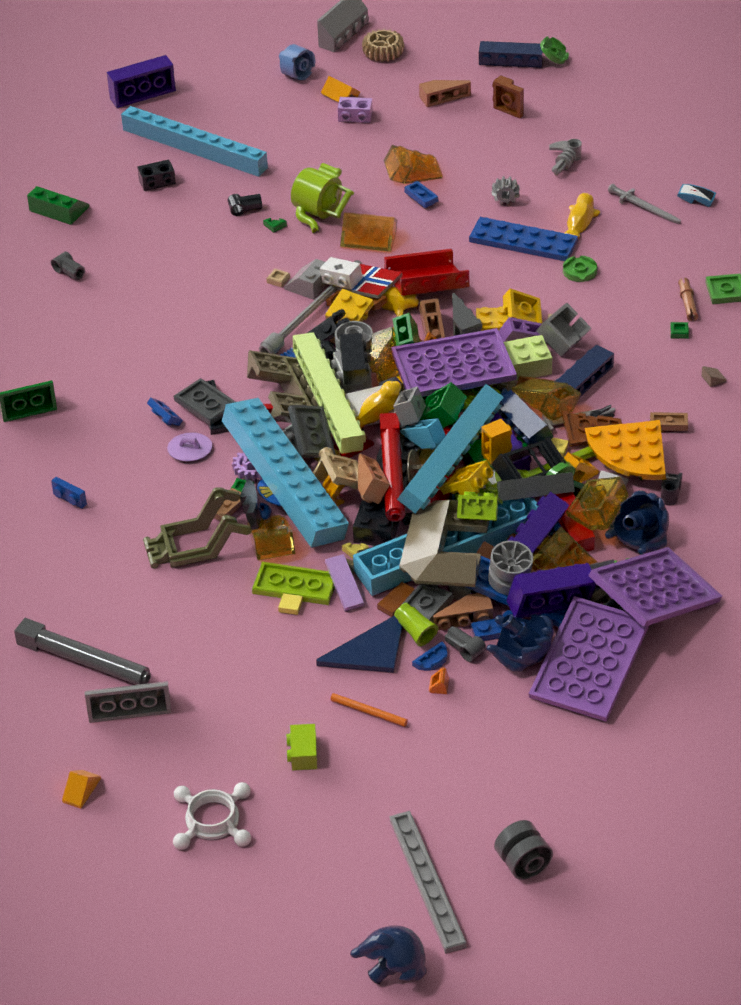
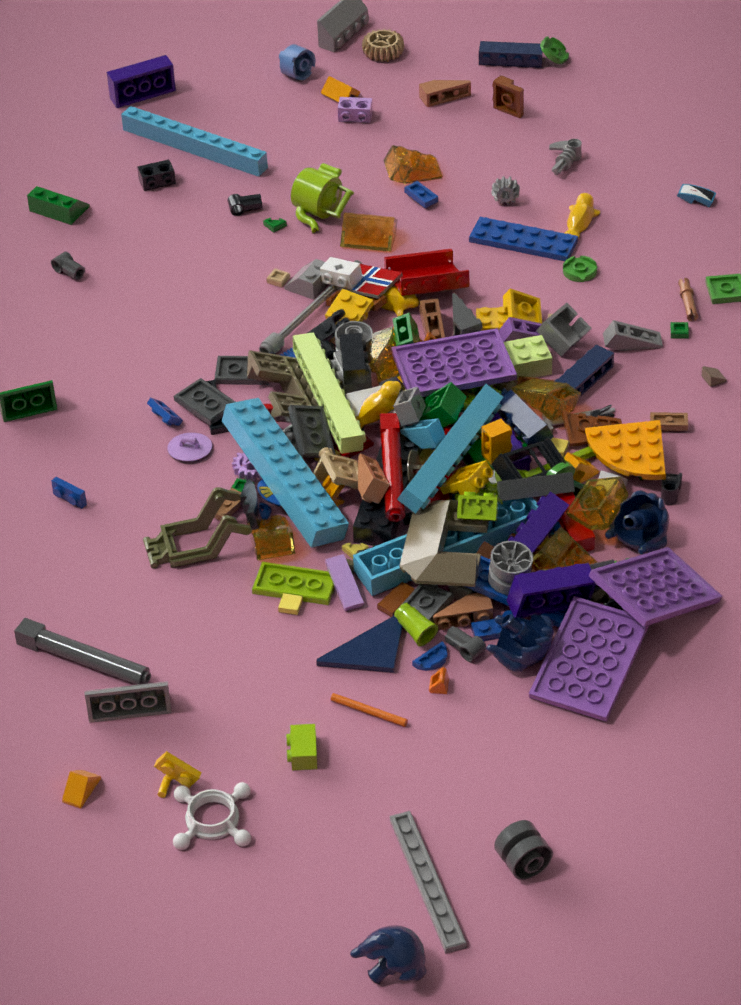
(177, 770): none -> yellow plate
(234, 371): none -> dark grey tile
(629, 196): light grey sword -> none
(630, 337): none -> light grey slope

